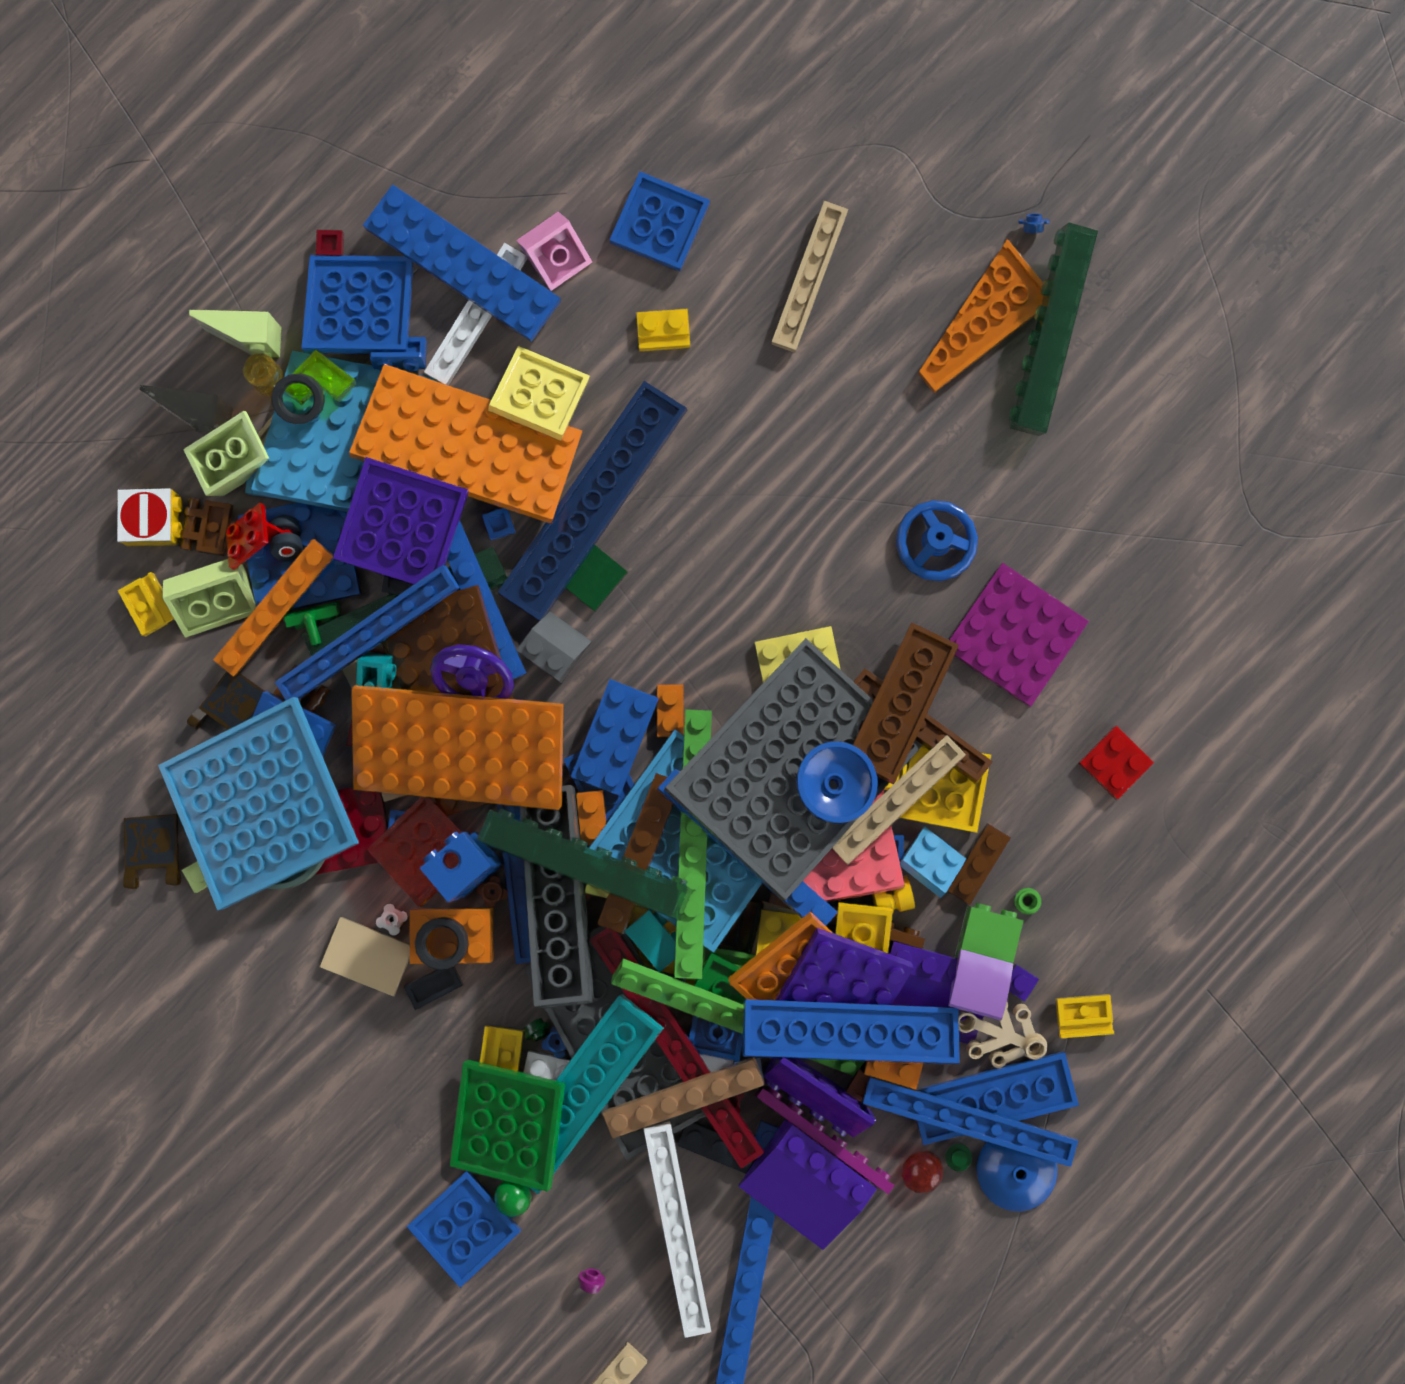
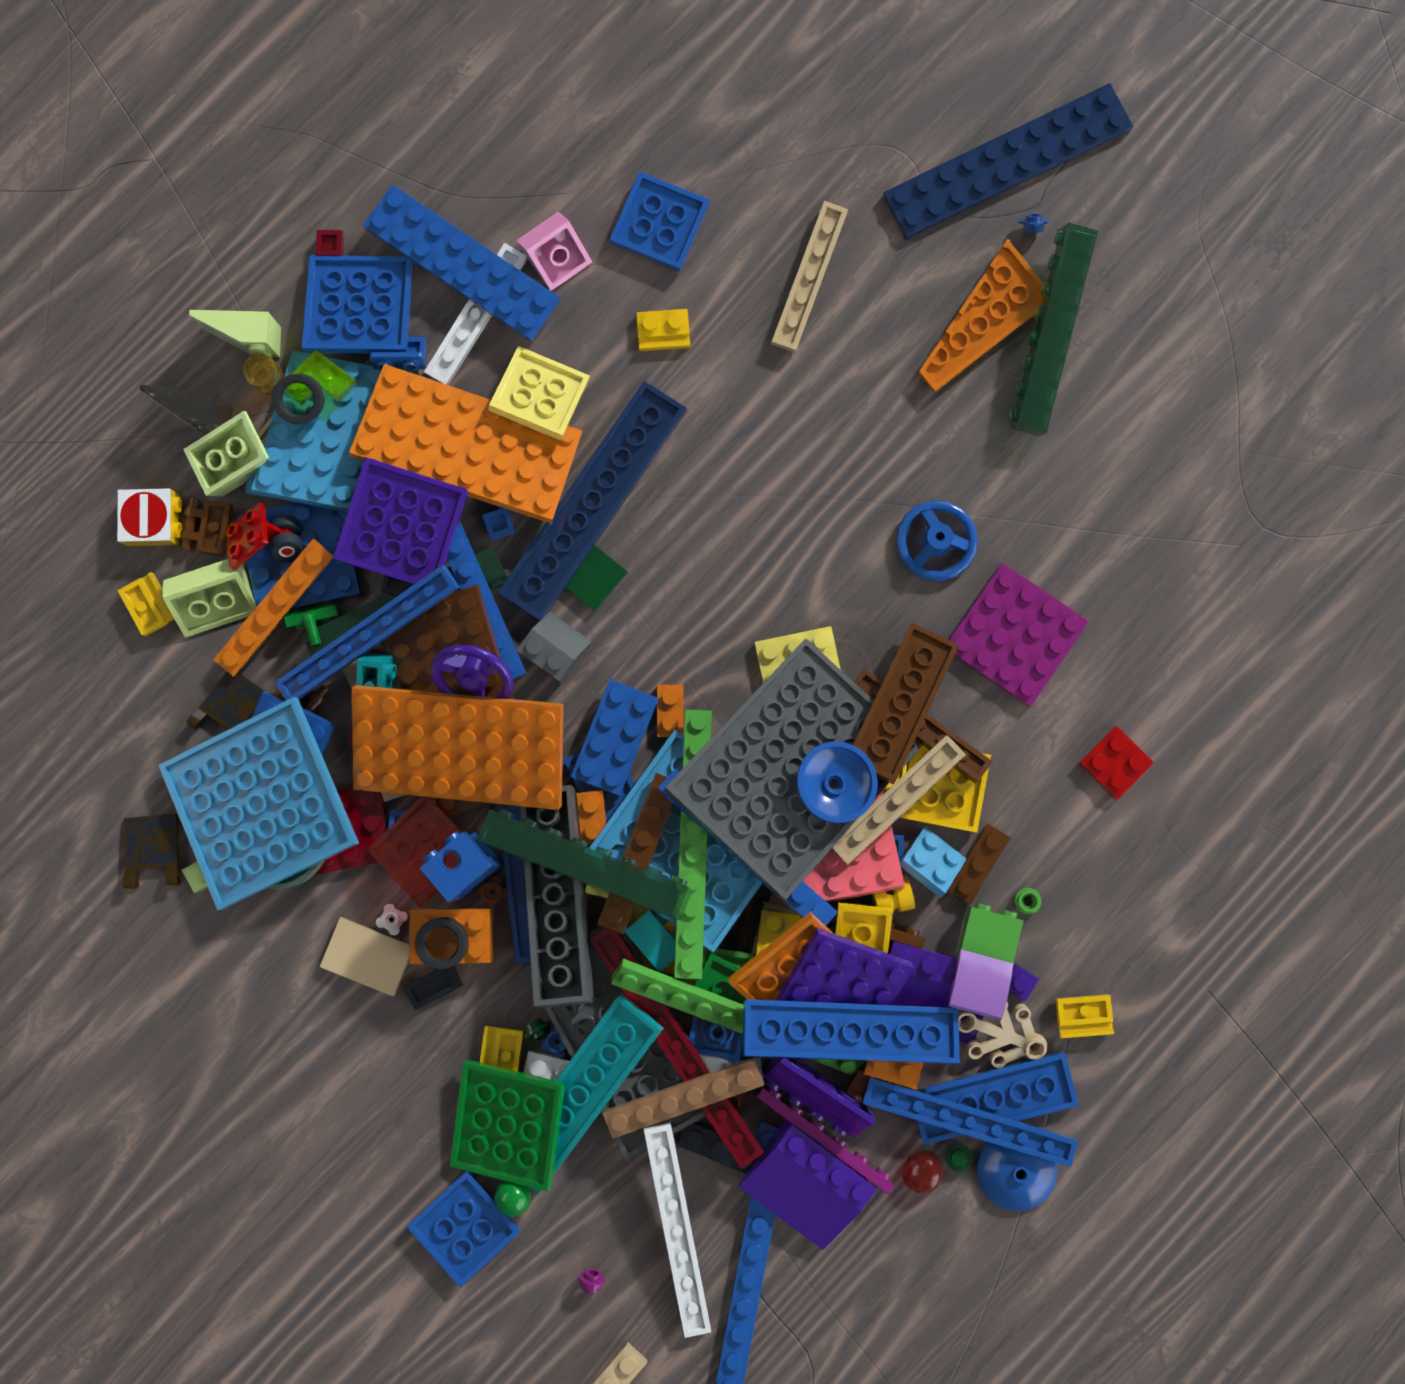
(1007, 161): none -> dark blue plate

